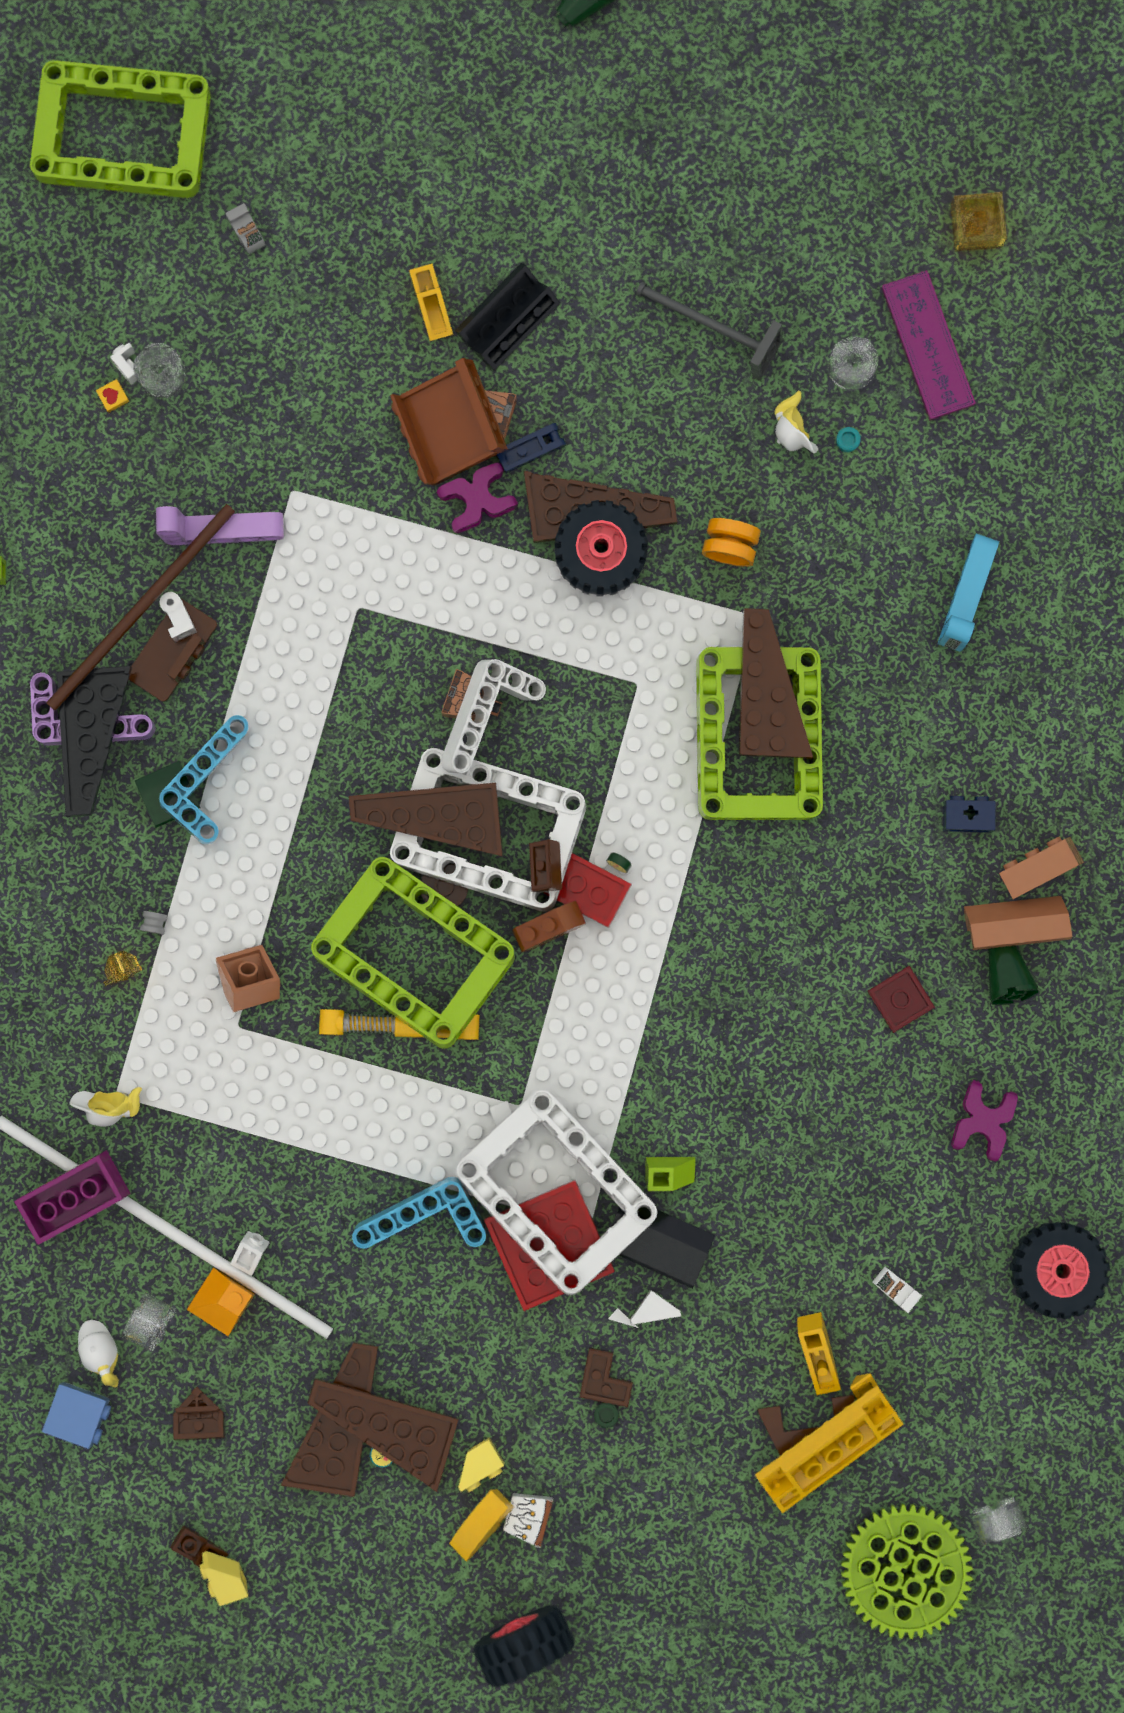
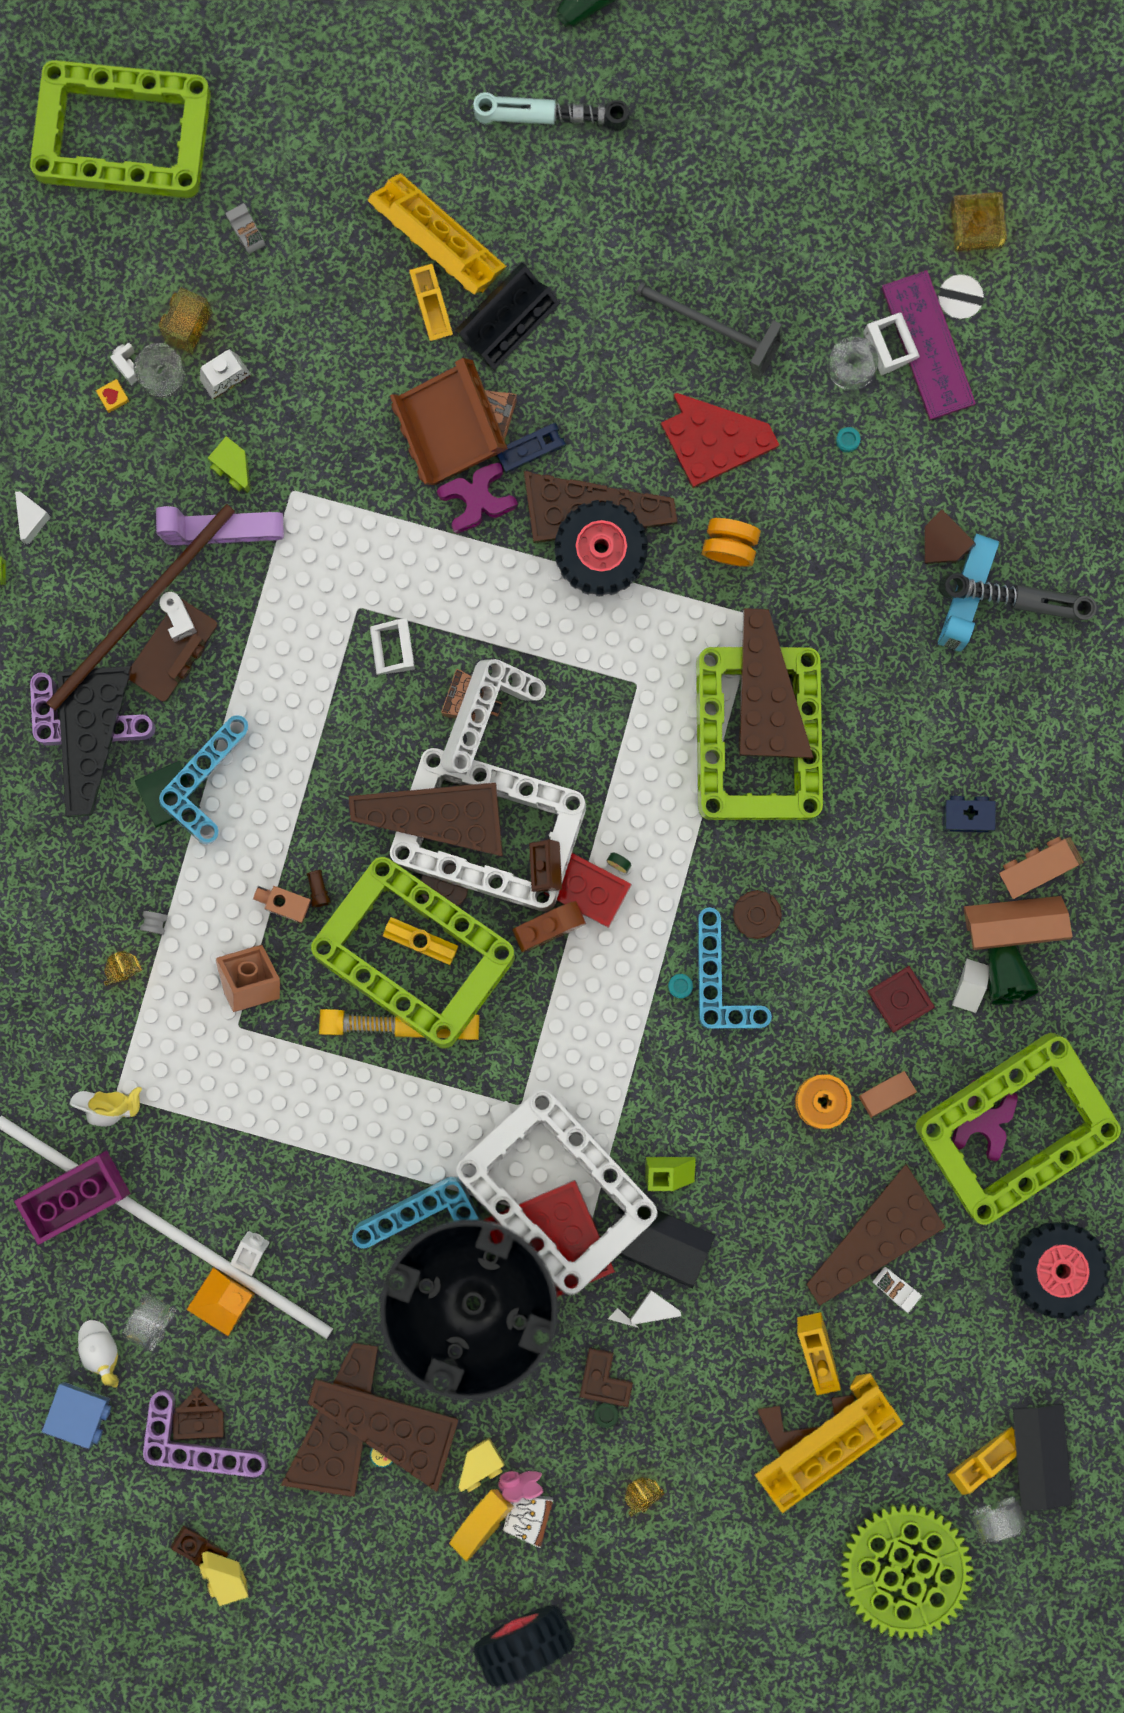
(30, 517): none -> white slope
(185, 320): none -> clear yellow brick
(193, 1451): none -> lavender beam
(223, 373): none -> white torso
(232, 462): none -> lime slope
(294, 907): none -> nougat torso
(318, 891): none -> reddish brown pin
(405, 935): none -> yellow piece
(408, 661): none -> white tile
(426, 1324): none -> black piece
(437, 234): none -> yellow slope
(517, 1485): none -> bright pink plate
(547, 111): none -> piece
(642, 1494): none -> clear yellow piece
(680, 986): none -> teal tile
(714, 439): none -> red wing
(716, 981): none -> medium azure beam
(751, 921): none -> reddish brown tile
(790, 426): hair -> none
(837, 1099): none -> light orange wheel
(873, 334): none -> white tile
(887, 1094): none -> nougat slope
(888, 1229): none -> reddish brown wing
(945, 540): none -> reddish brown slope
(961, 296): none -> white sticker
(971, 986): none -> white slope
(984, 1462): none -> yellow slope
(1020, 597): none -> piece
(1042, 1457): none -> black slope
(1044, 1166): none -> lime beam

